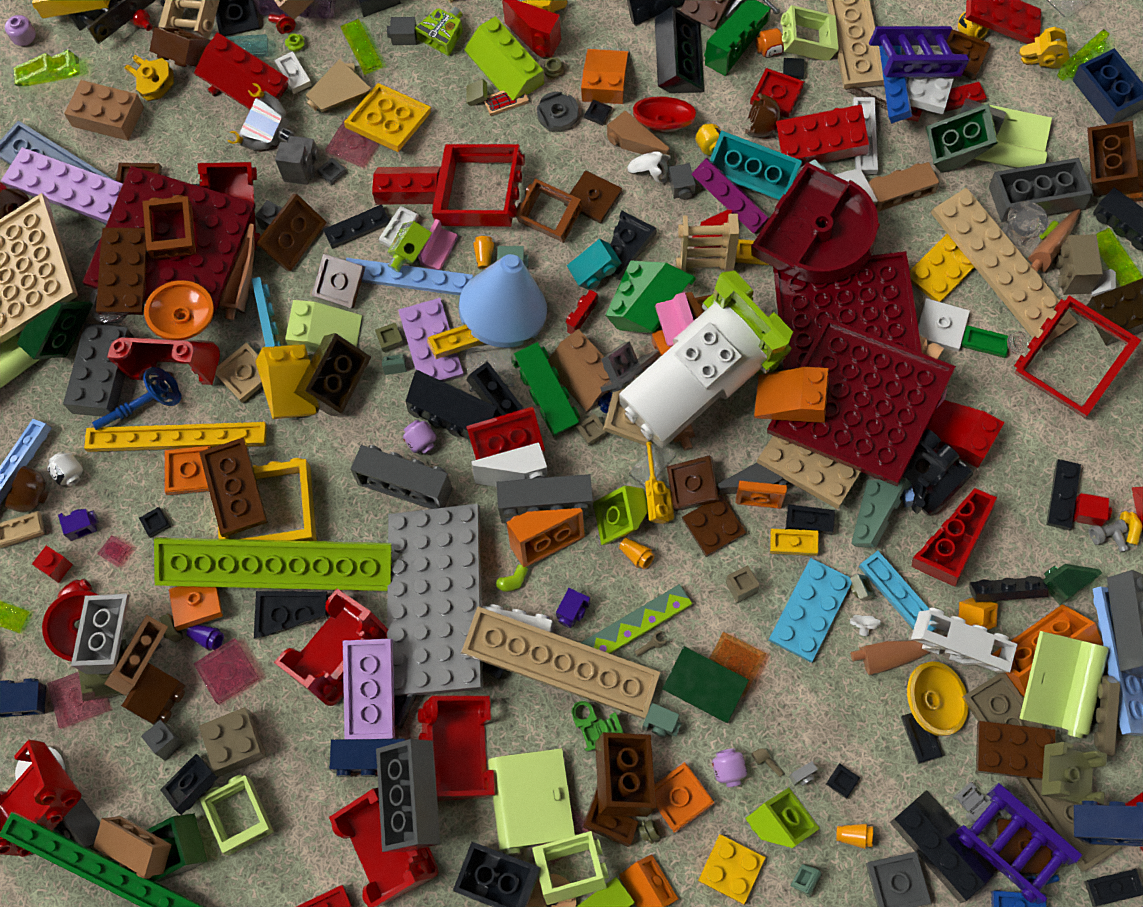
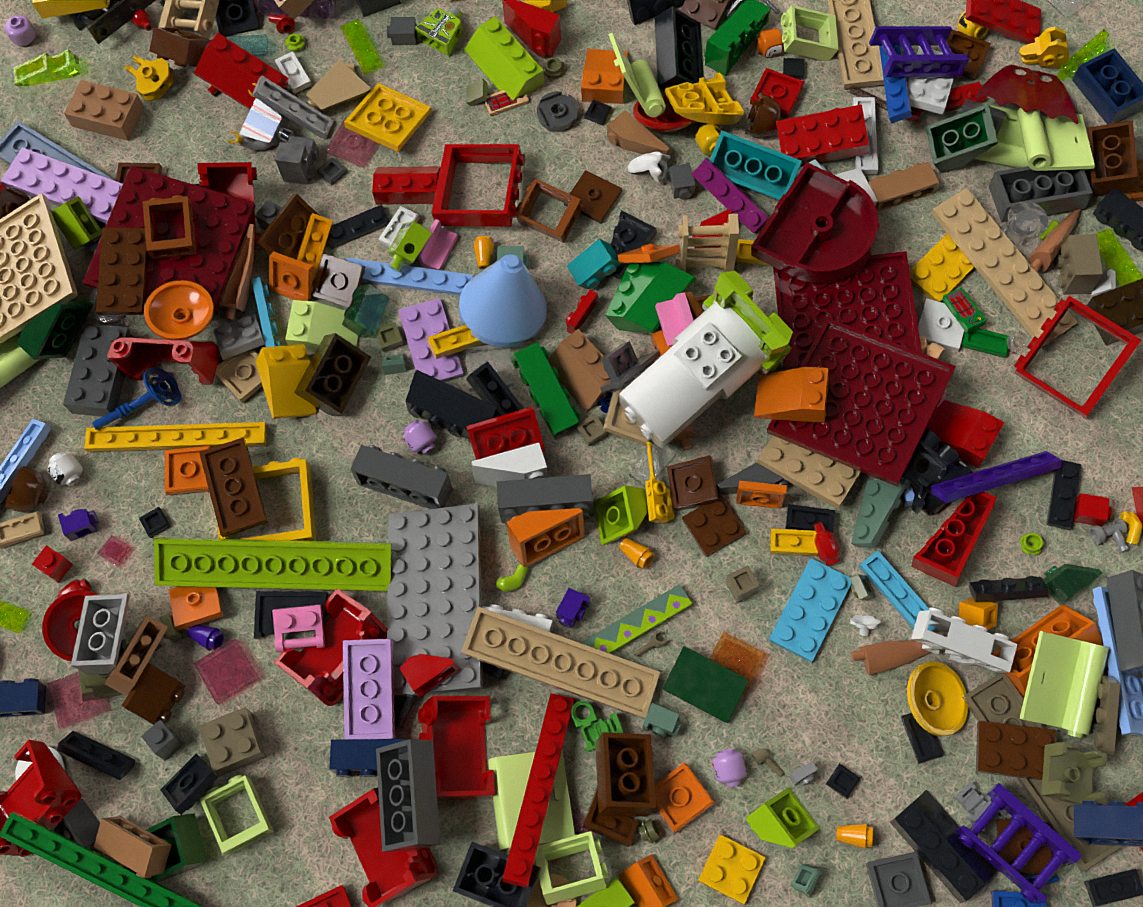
(76, 222): none -> lime brick
(96, 755): none -> black plate
(239, 336): none -> light grey plate
(290, 277): none -> orange plate
(292, 107): none -> light grey tile
(298, 619): none -> bright pink plate
(314, 241): none -> light orange plate
(365, 310): none -> clear green brick
(427, 671): none -> red slope
(538, 791): none -> red plate
(641, 80): none -> yellowish green door
(649, 253): none -> orange plate
(705, 101): none -> yellow wedge
(826, 545): none -> red plant
(964, 310): none -> tile
(995, 476): none -> dark purple tile
(1035, 539): none -> lime plate
(1048, 97): none -> dark red piece
(1052, 142): none -> yellowish green door

